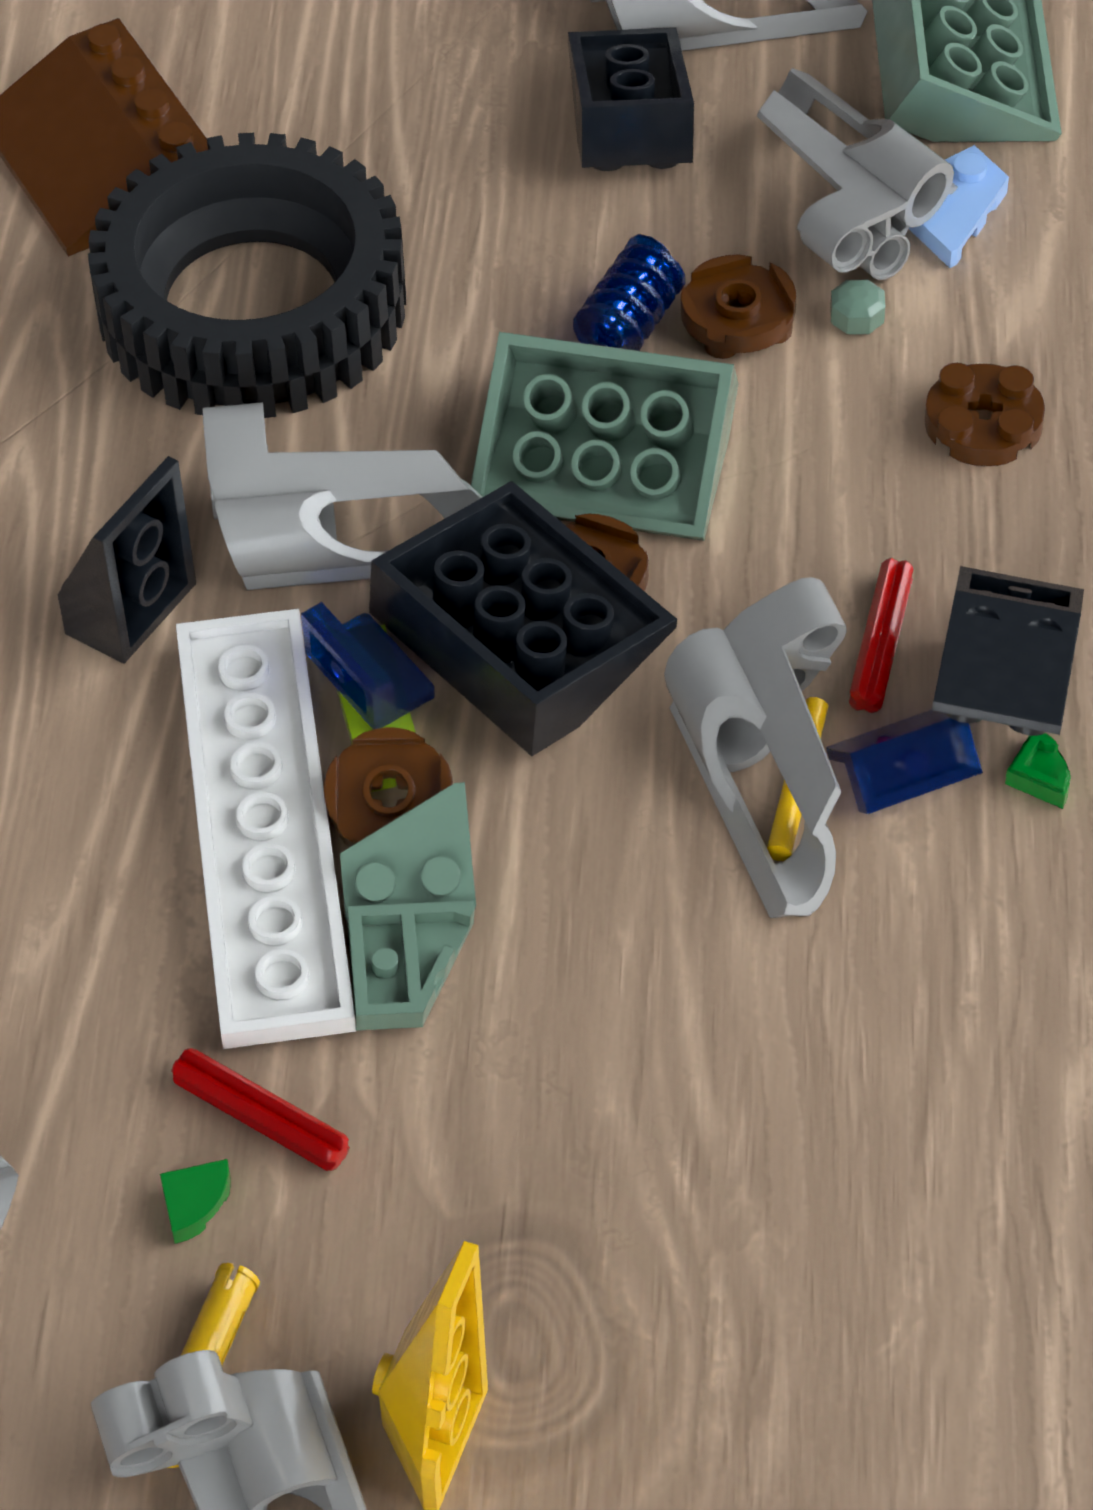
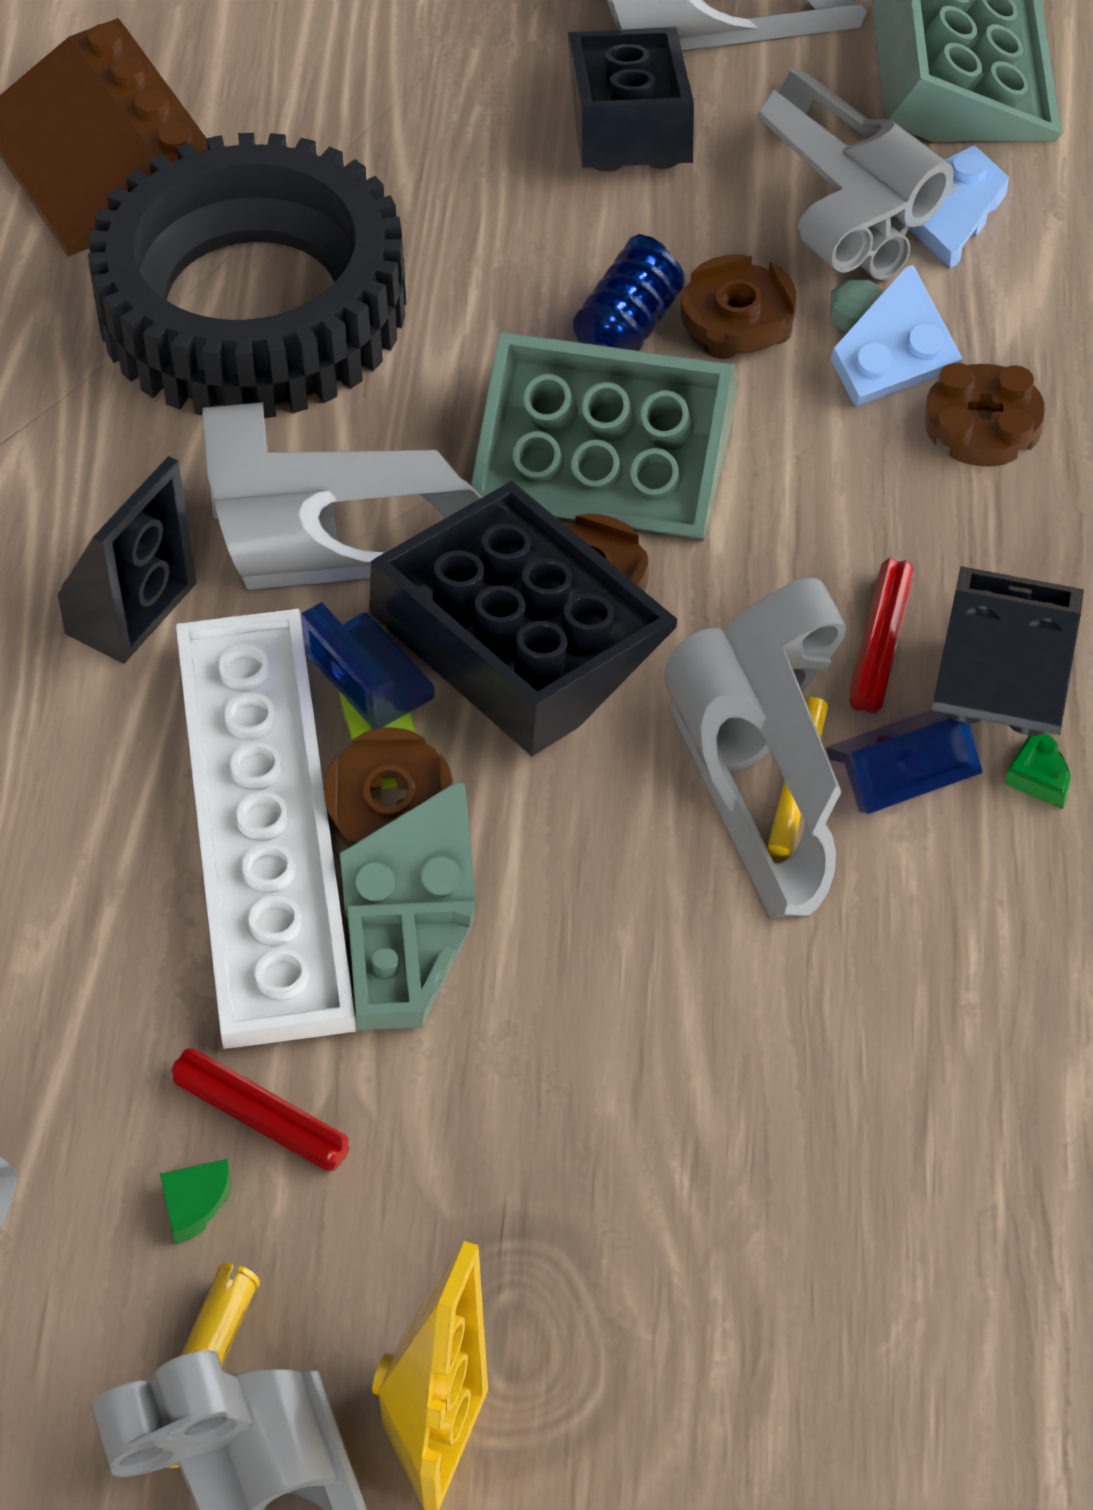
(894, 343): none -> light blue wing

